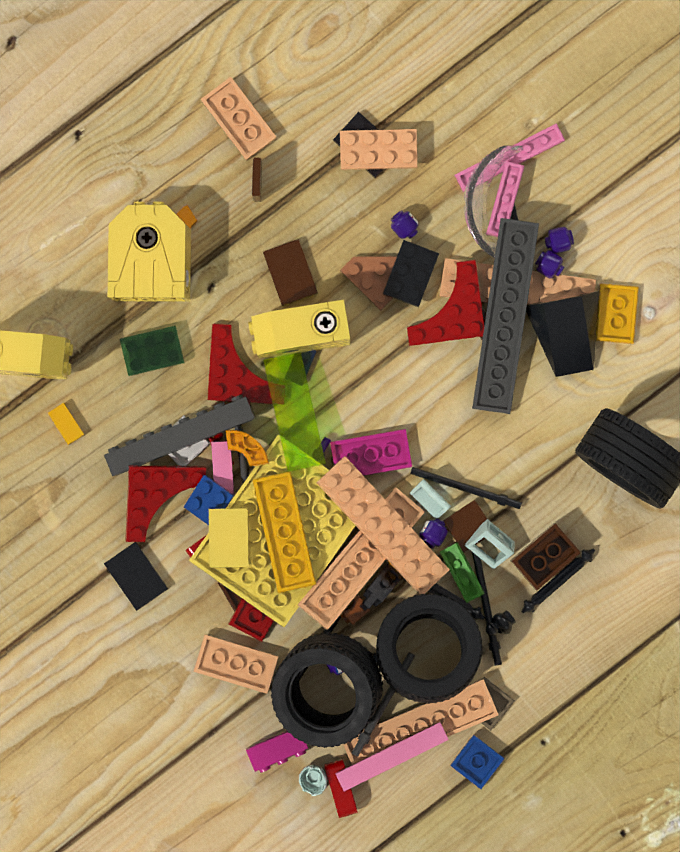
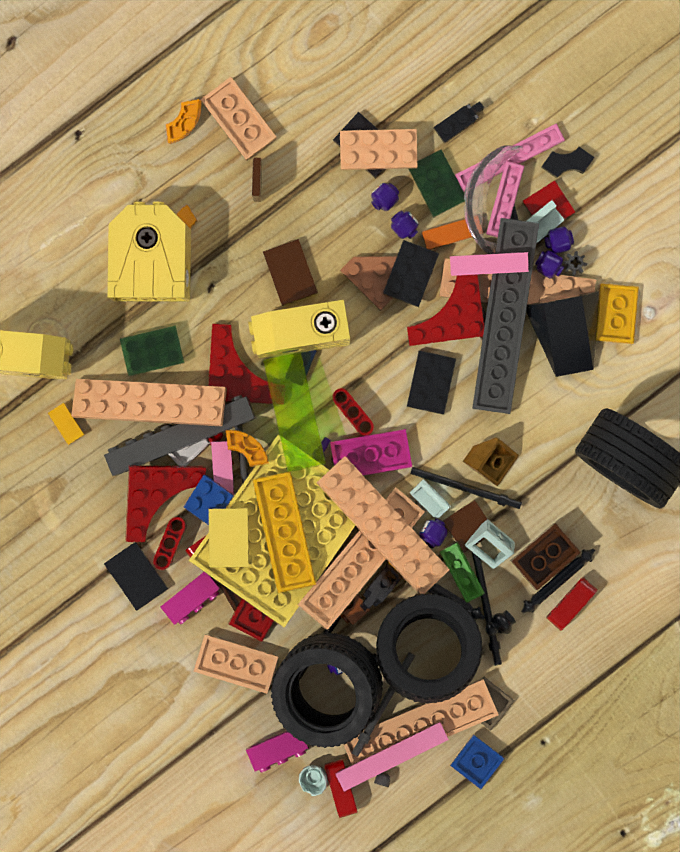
(149, 402): none -> light nougat plate
(163, 550): none -> red beam
(185, 122): none -> light orange tile
(190, 598): none -> dark pink brick
(344, 407): none -> red beam
(382, 779): none -> dark grey hinge
(385, 196): none -> dark purple head
(431, 382): none -> black plate
(437, 183): none -> clear green plate
(446, 234): none -> orange tile
(458, 121): none -> black hinge
(489, 264): none -> bright pink tile
(491, 459): none -> pearl gold slope
(544, 196): none -> red tile
(547, 218): none -> light aqua panel
(571, 603): none -> red beam
(574, 161): none -> black tile
(578, 259): none -> dark grey gear

